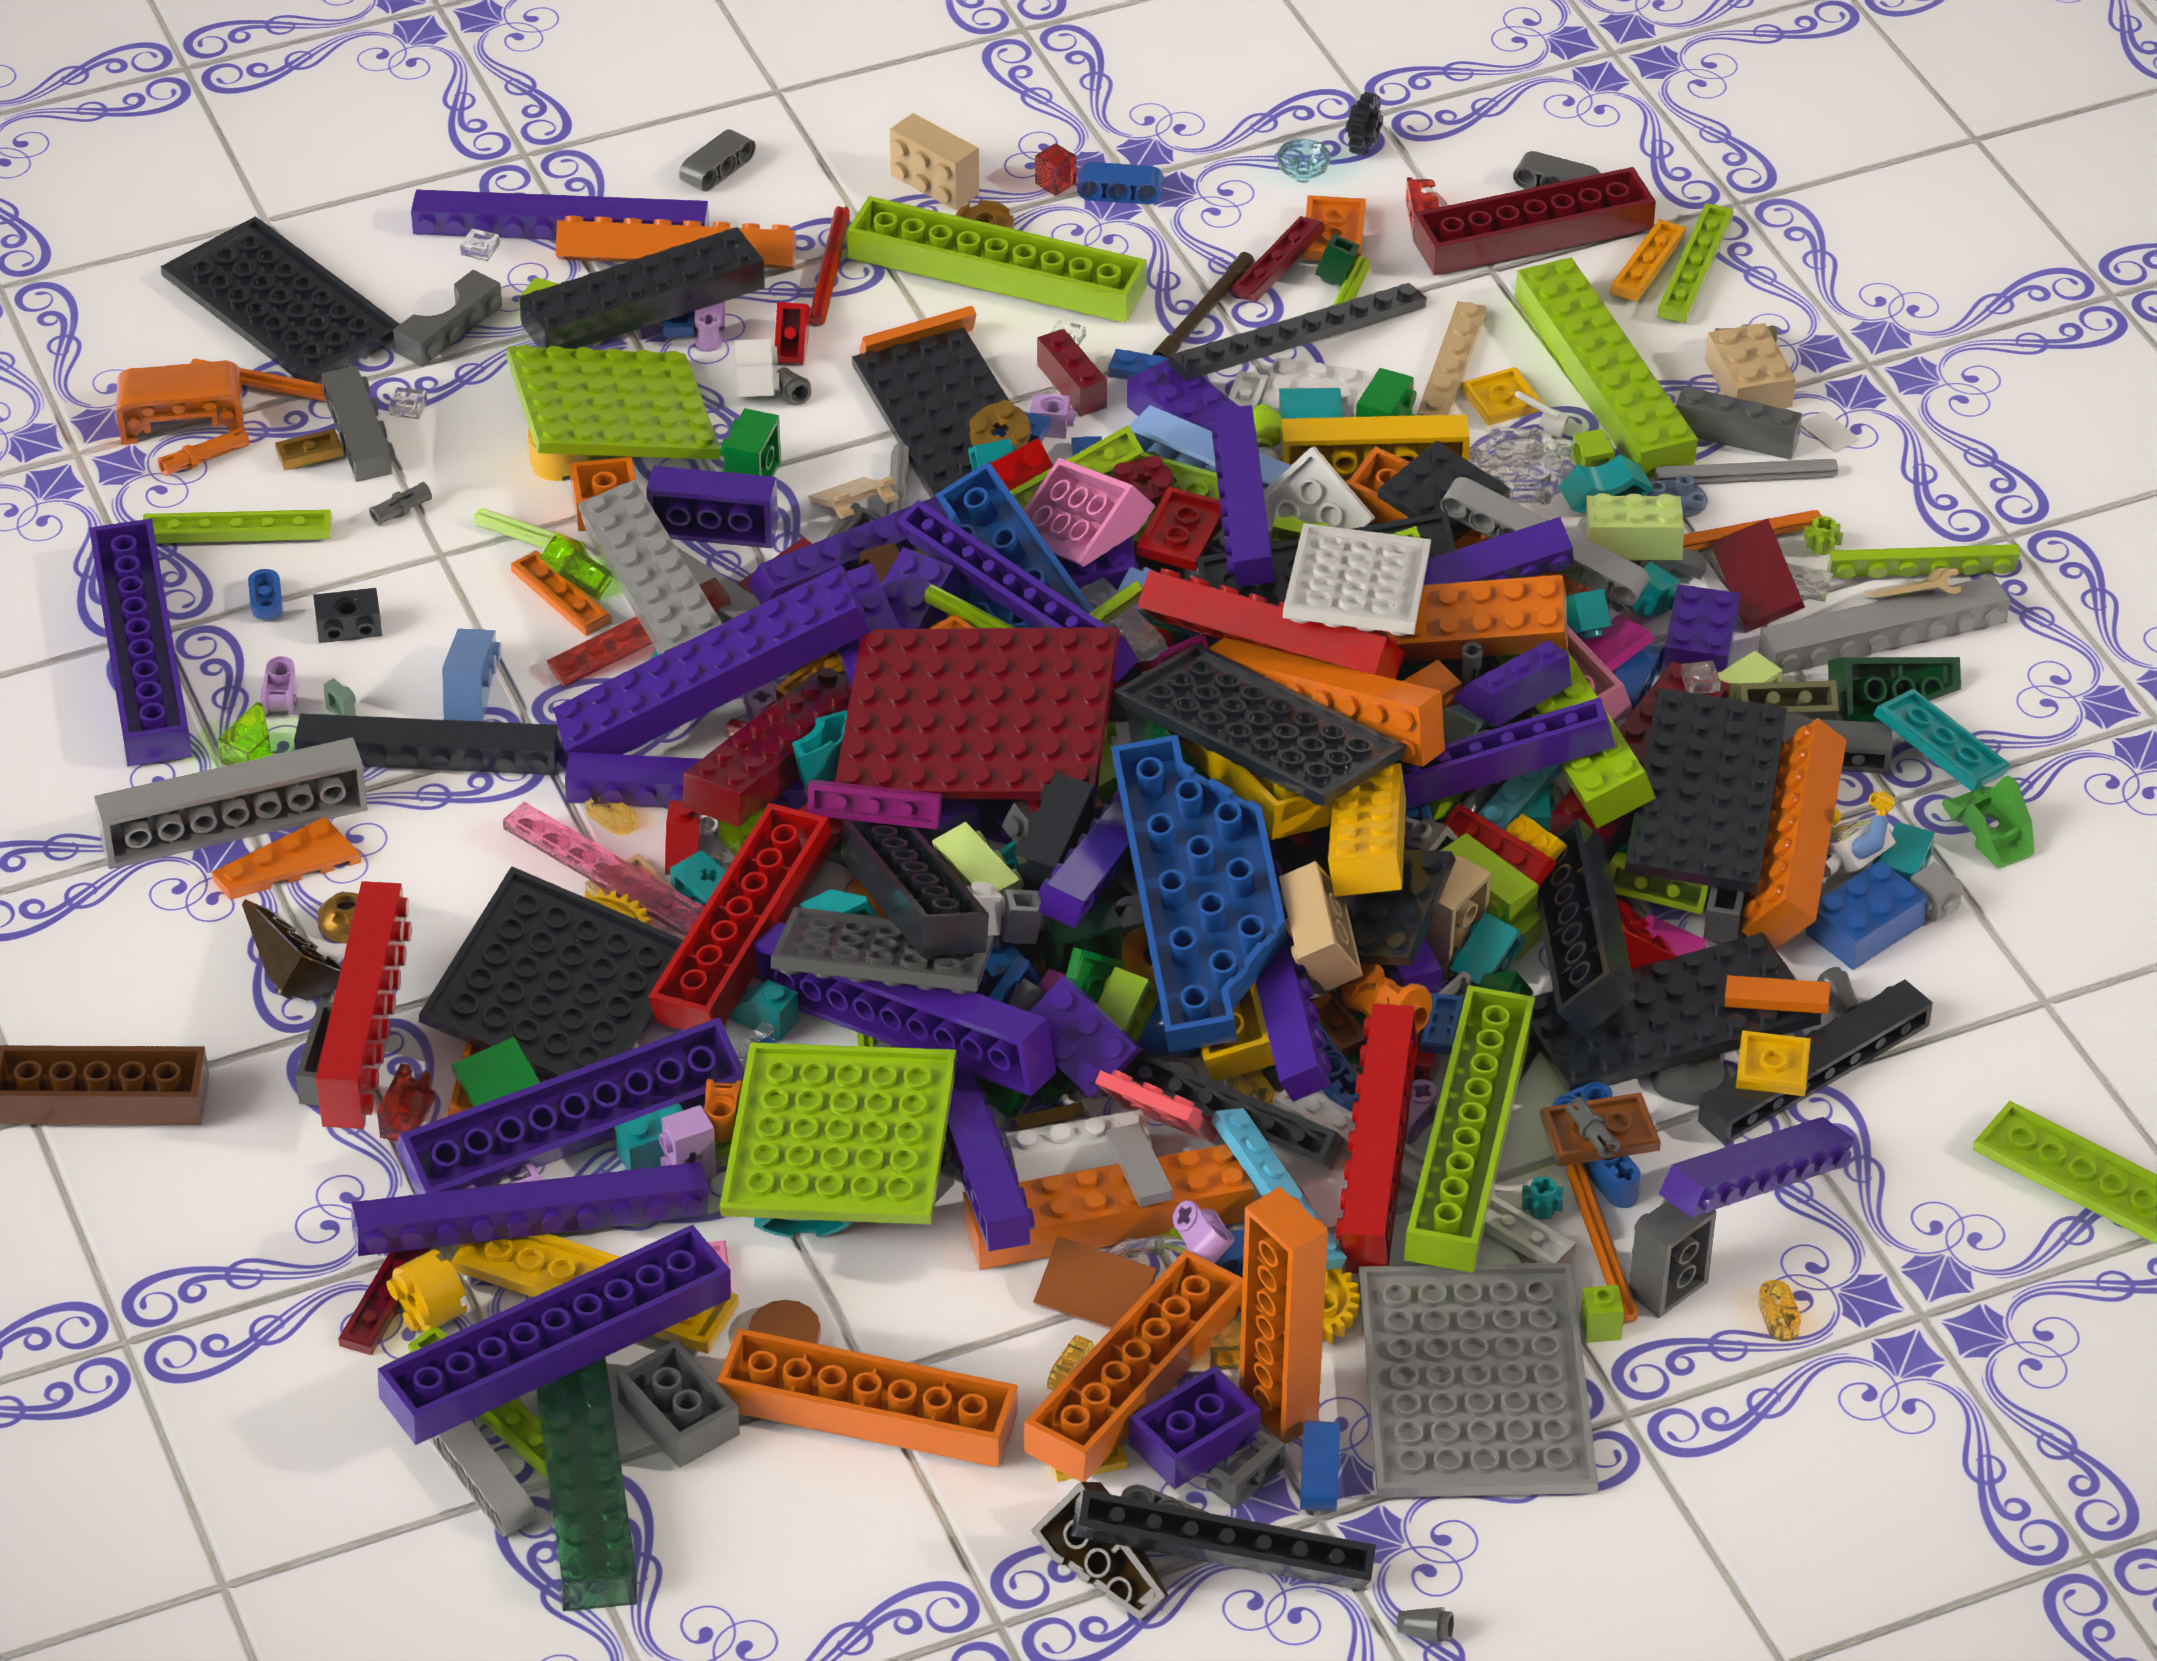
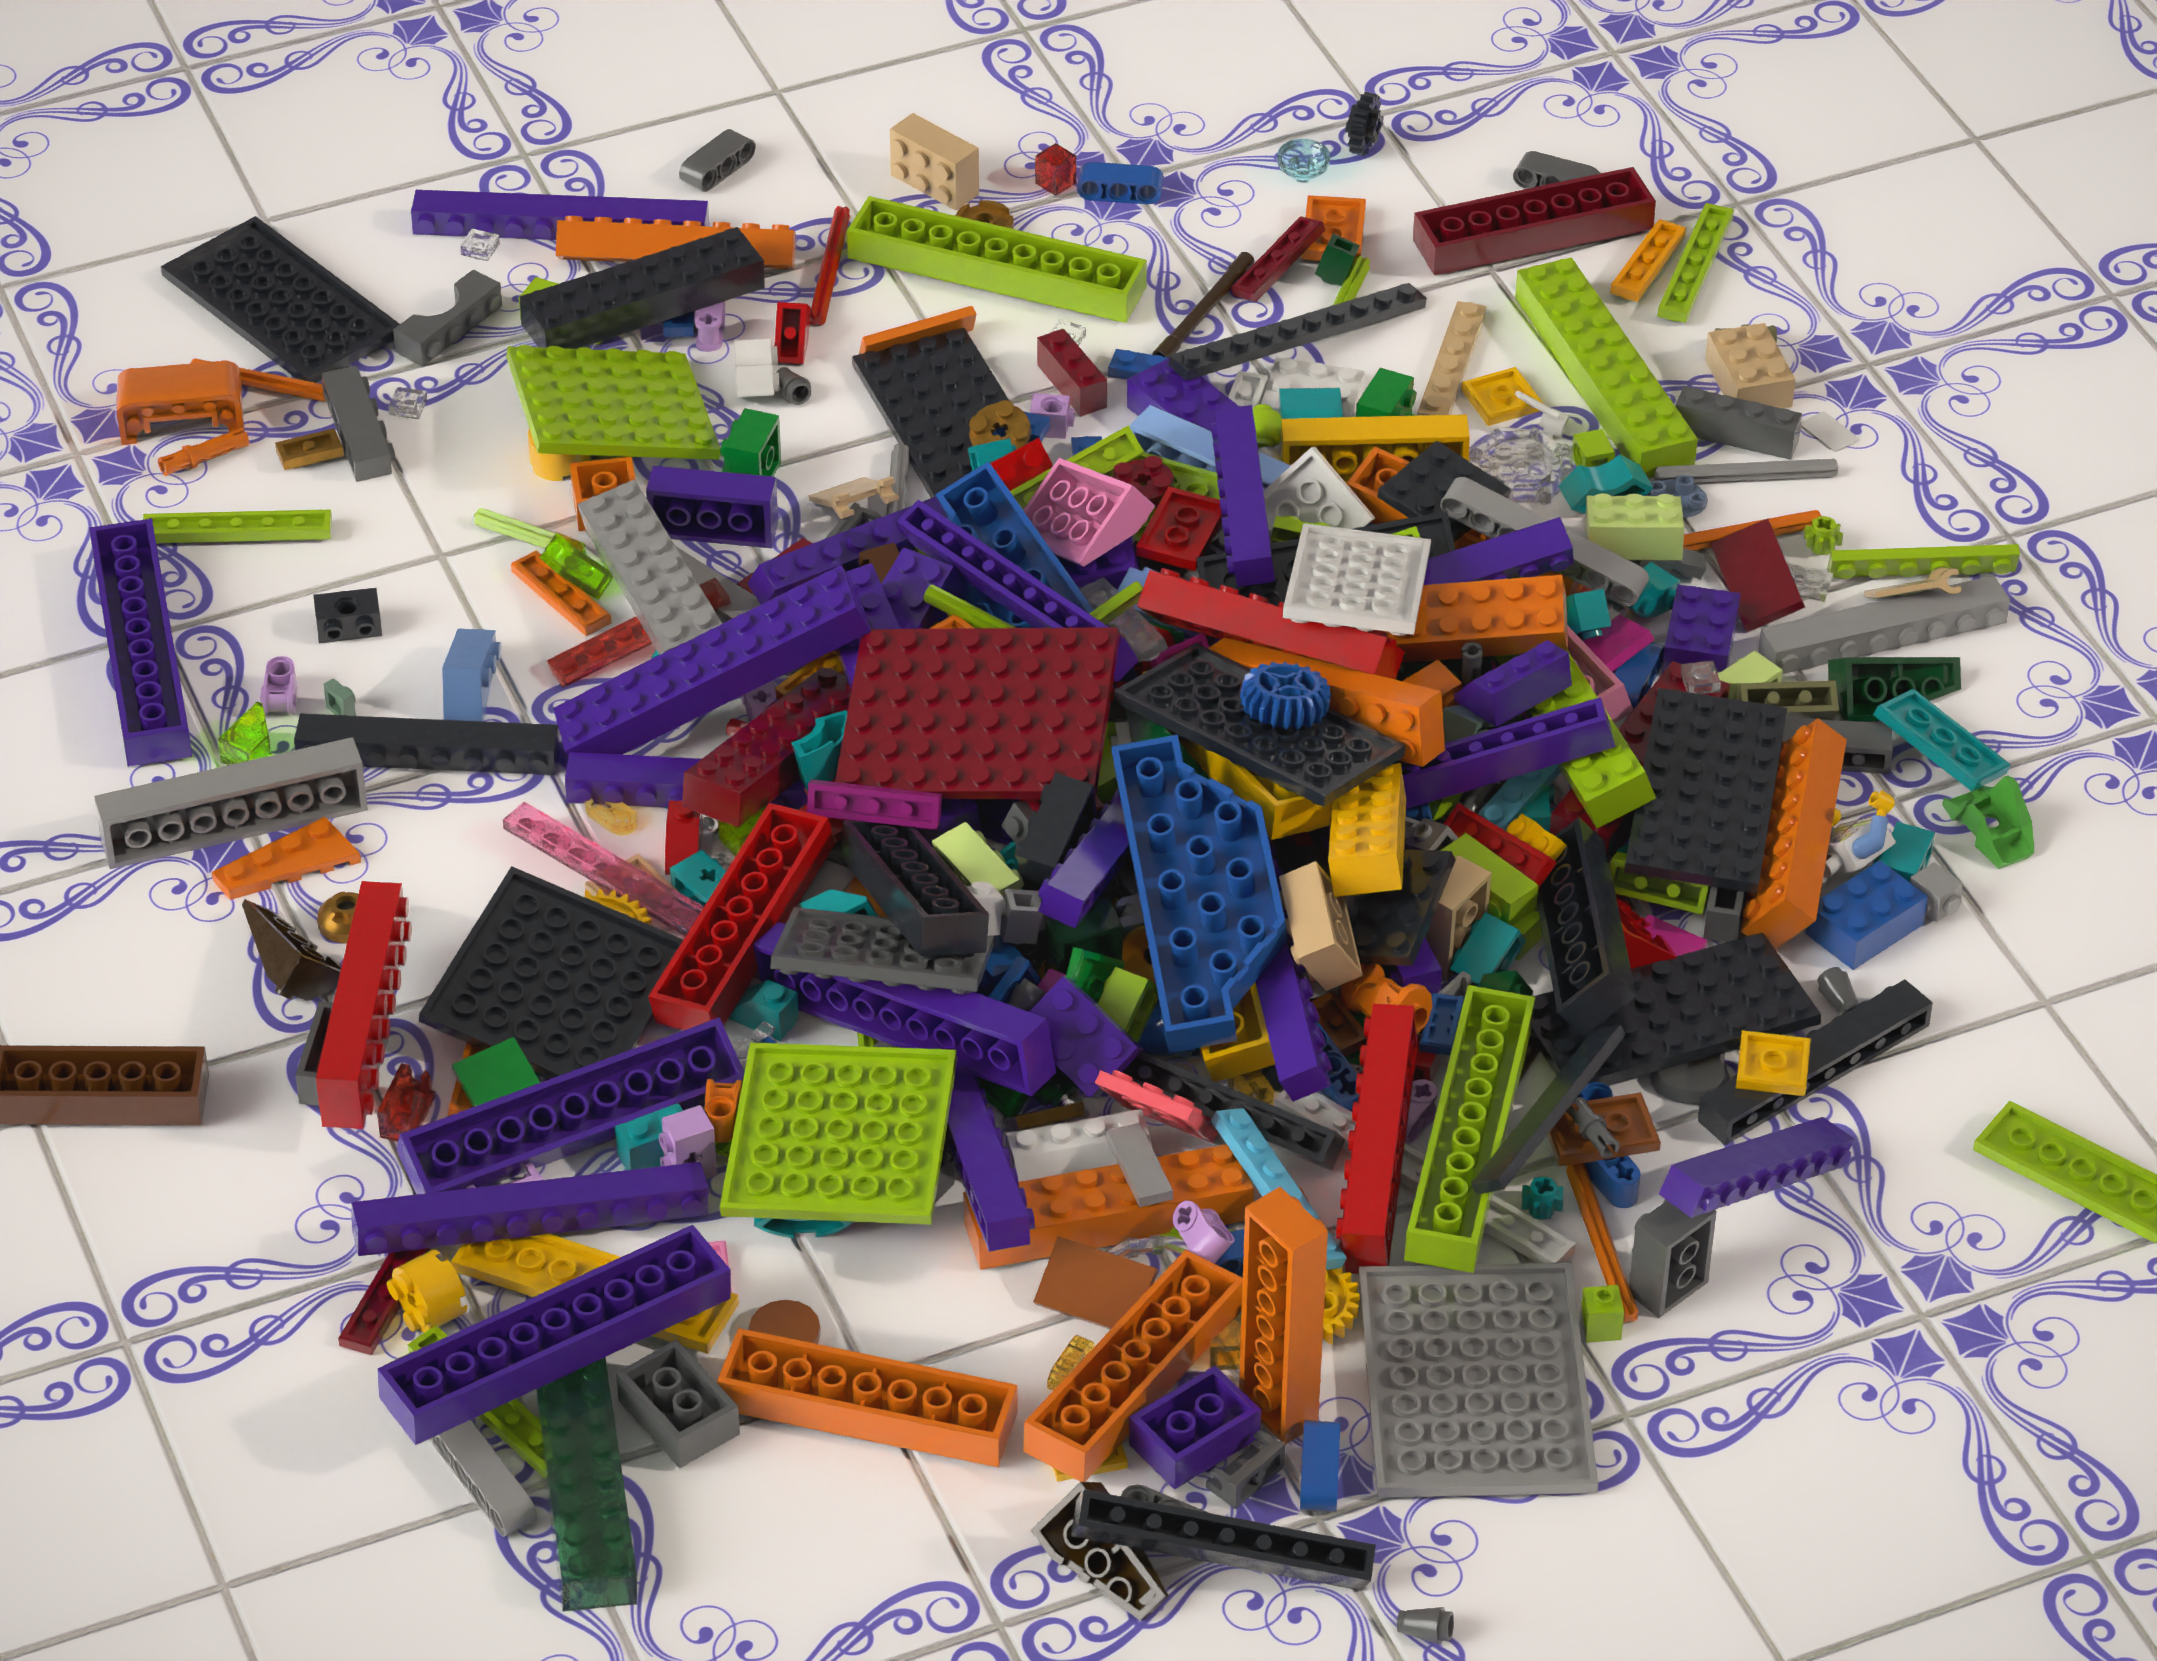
(265, 594): blue plate -> none
(400, 503): dark grey pin -> none
(1285, 695): none -> blue gear
(1418, 200): clear red hinge -> none
(1548, 1109): none -> black tile
(1772, 1312): clear yellow beam -> none
(1777, 994): orange tile -> none

